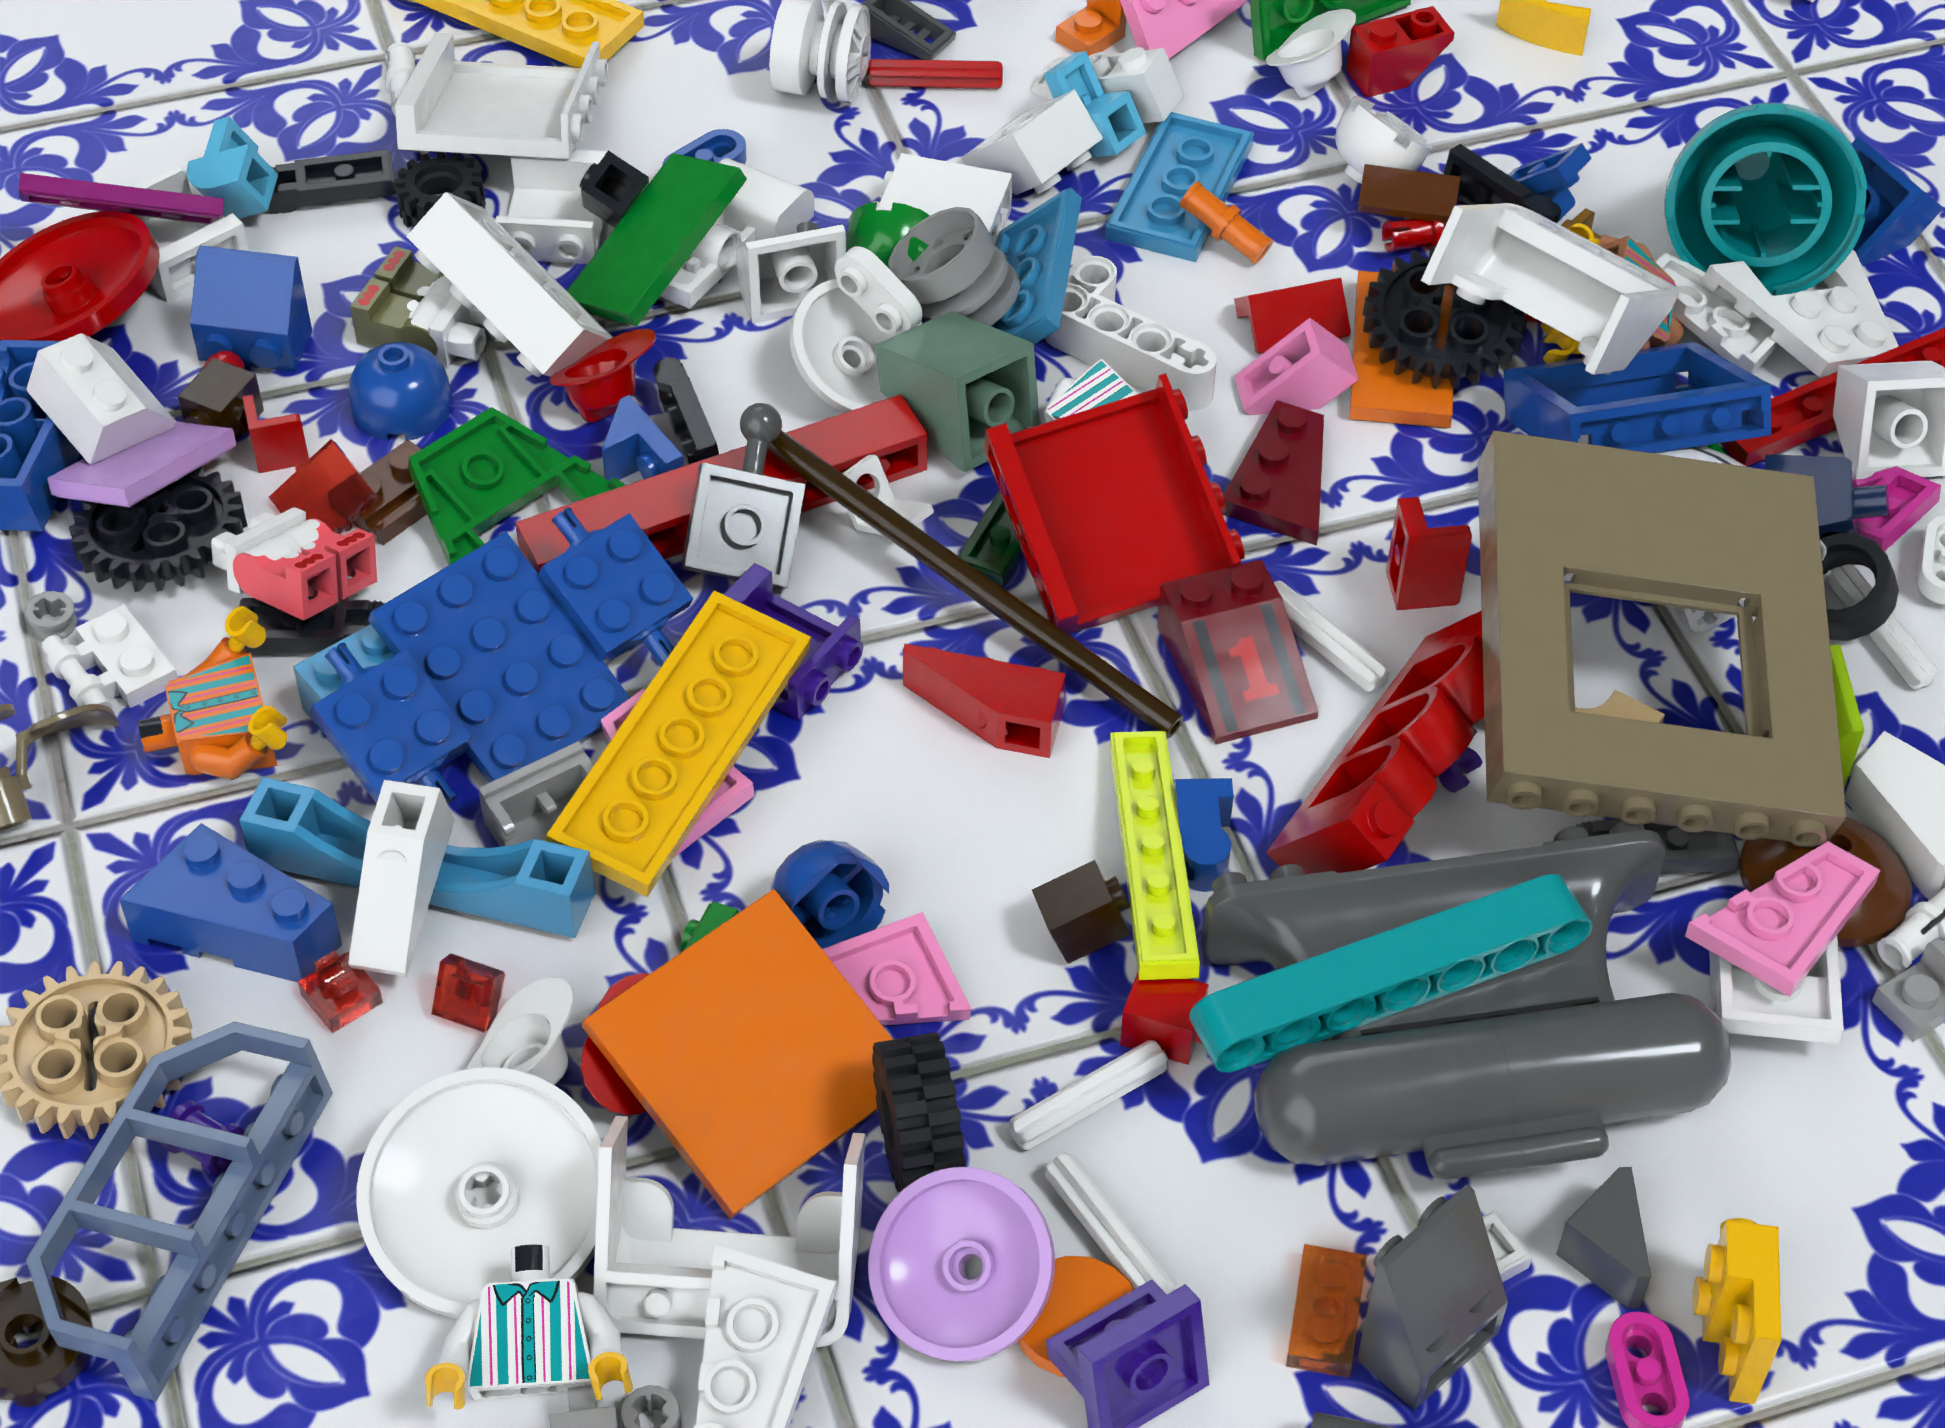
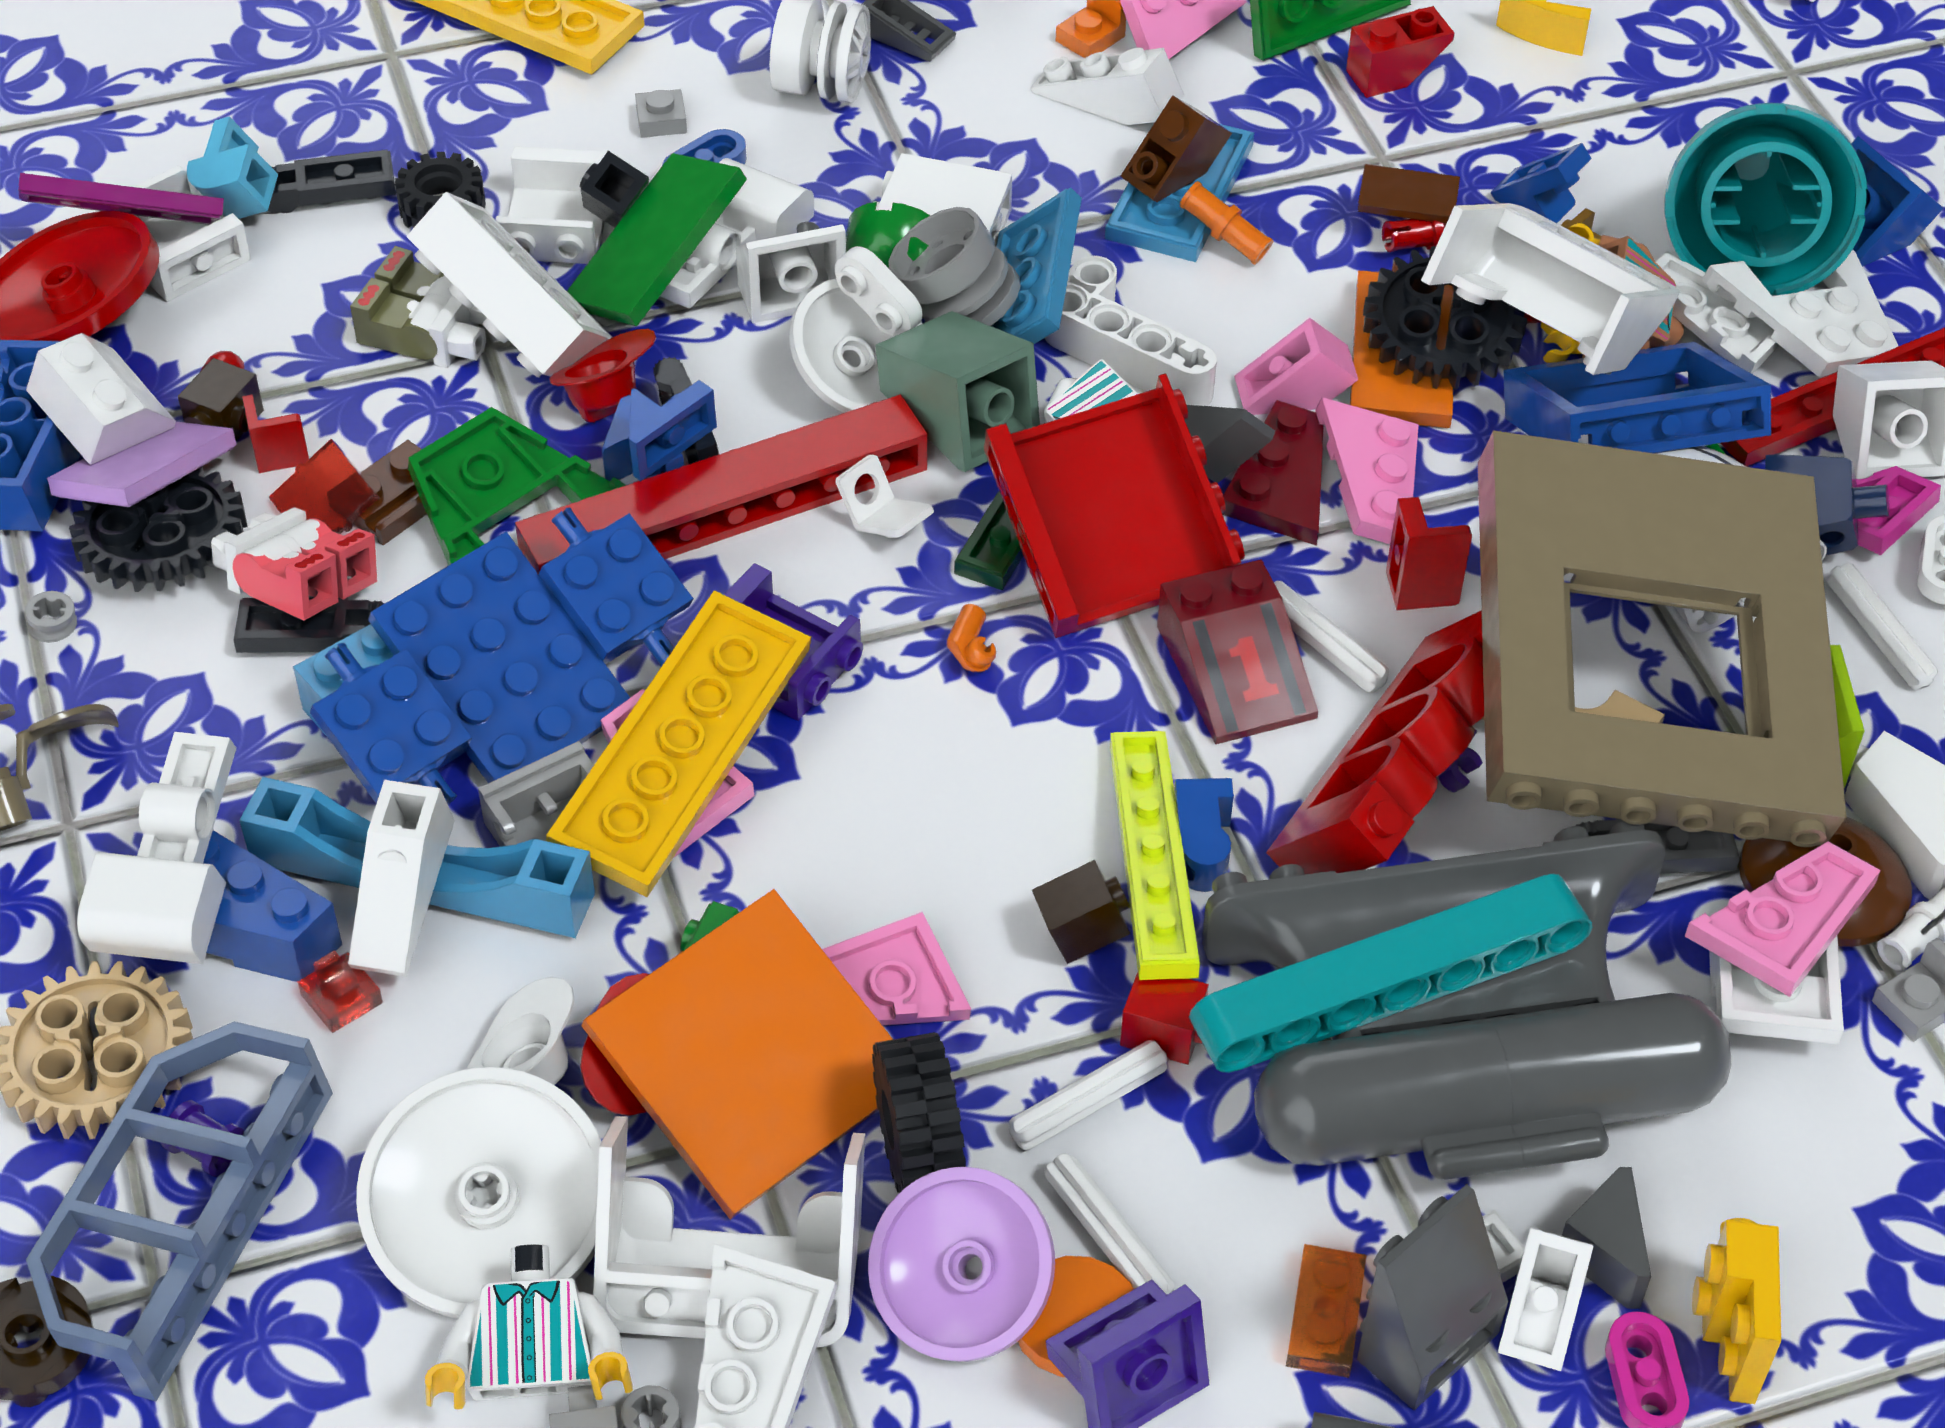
(121, 650): white plate -> none
(165, 895): none -> white plate
(220, 710): torso -> none
(250, 307): slope -> none
(399, 391): blue cylinder -> none
(400, 67): white pin -> none
(467, 992): clear red tile -> none
(496, 104): white panel -> none
(661, 113): none -> light grey plate
(669, 429): none -> blue slope
(743, 514): plate -> none
(832, 890): blue cylinder -> none
(935, 73): red axle -> none
(966, 643): none -> orange arm
(976, 585): dark brown piece -> none
(996, 700): red slope -> none
(1039, 144): white slope -> none
(1111, 112): medium azure brick -> none
(1175, 150): none -> reddish brown slope
(1227, 436): none -> dark grey slope
(1283, 310): red panel -> none
(1313, 51): white piece -> none
(1374, 462): none -> bright pink wing
(1377, 140): white cylinder -> none
(1487, 184): black hinge -> none
(1545, 1298): none -> white slope
(1882, 599): black tyre -> none

